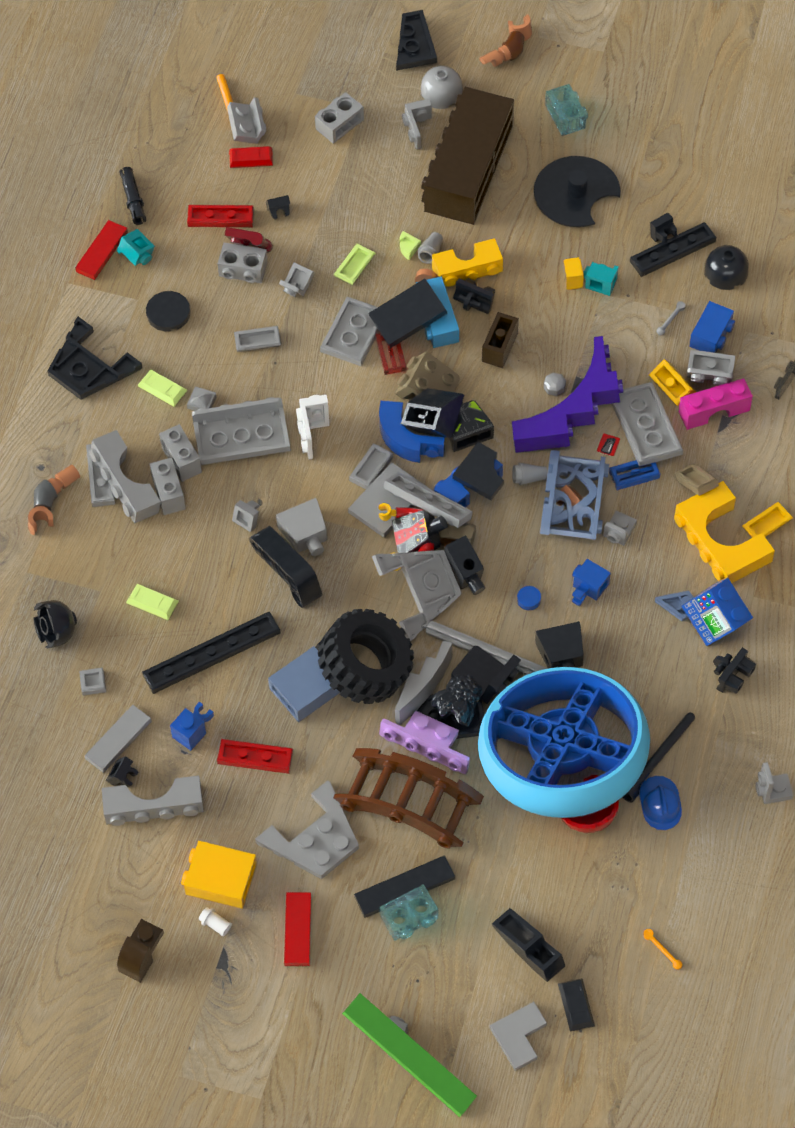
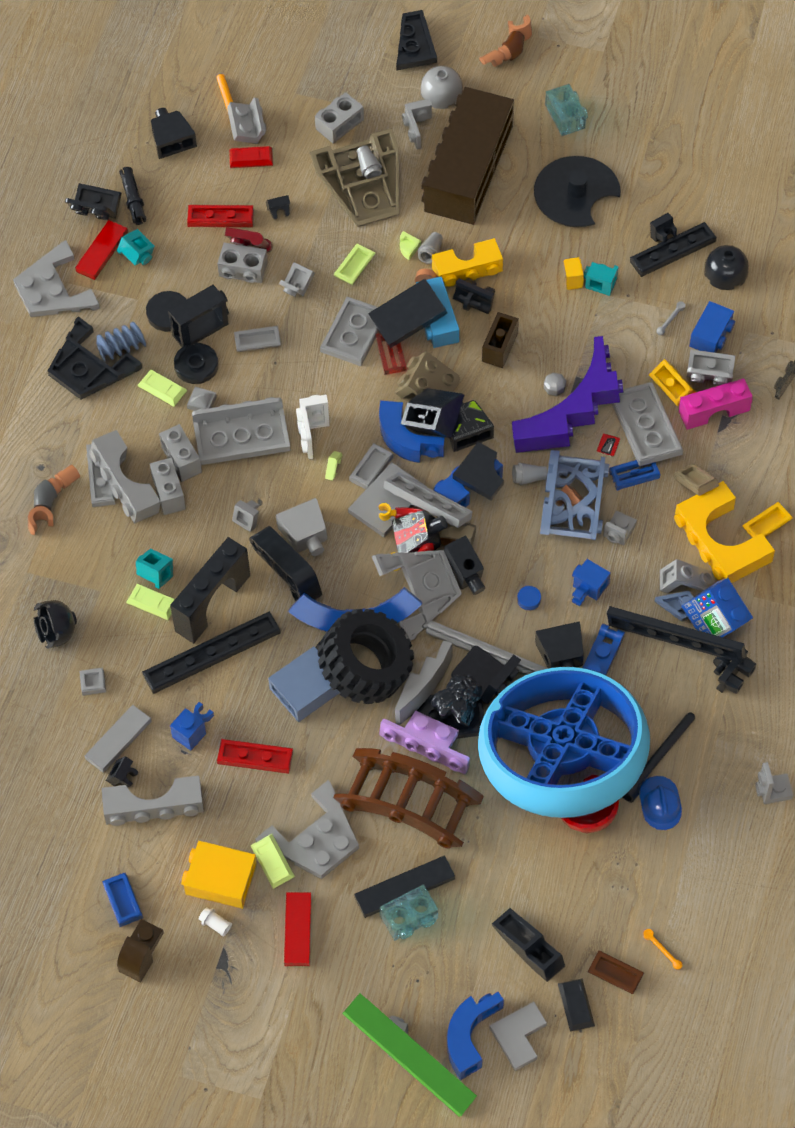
(43, 289): none -> light grey wing
(95, 200): none -> black bracket
(120, 341): none -> sand blue piece
(122, 899): none -> blue tile
(155, 567): none -> teal brick
(171, 133): none -> black torso
(196, 363): none -> black tile
(199, 316): none -> black window
(226, 566): none -> black arch
(272, 861): none -> yellowish green tile
(323, 616): none -> blue tile
(333, 460): none -> yellowish green tile
(361, 197): none -> dark tan wedge
(368, 162): none -> light grey cone
(461, 1051): none -> blue arch
(603, 653): none -> blue plate
(615, 972): none -> reddish brown tile
(676, 634): none -> black tile
(683, 573): none -> light grey bracket

